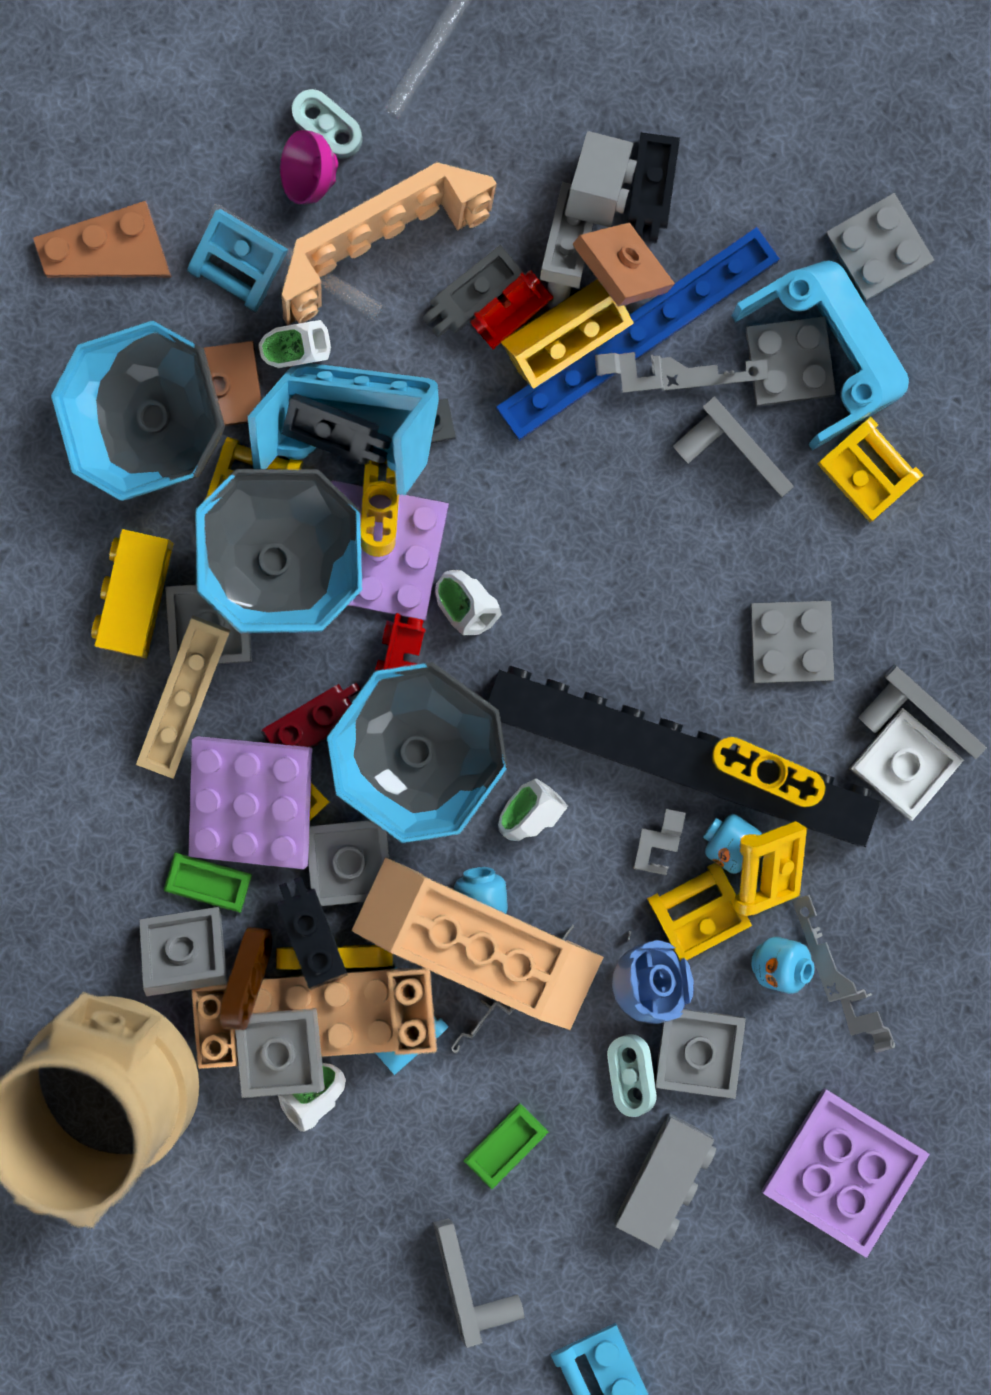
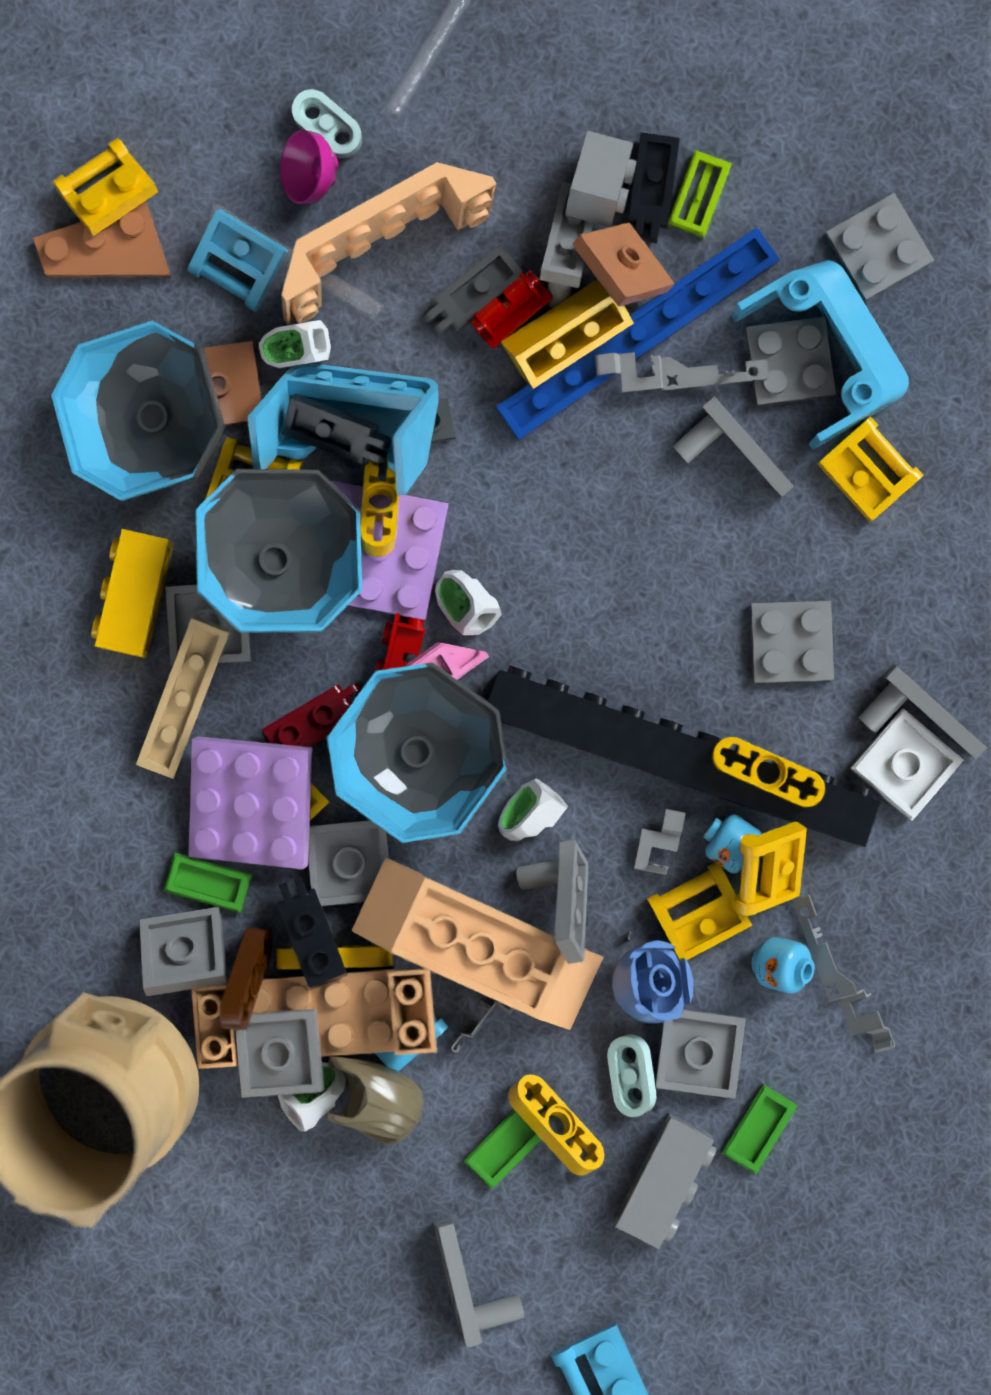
(112, 195): none -> yellow plate
(379, 1101): none -> dark tan hair
(451, 658): none -> bright pink tile
(484, 886): medium azure head -> none
(539, 1124): none -> yellow beam
(571, 877): none -> light grey piece
(688, 225): none -> lime tile
(759, 1128): none -> bright green tile
(845, 1172): lavender plate -> none

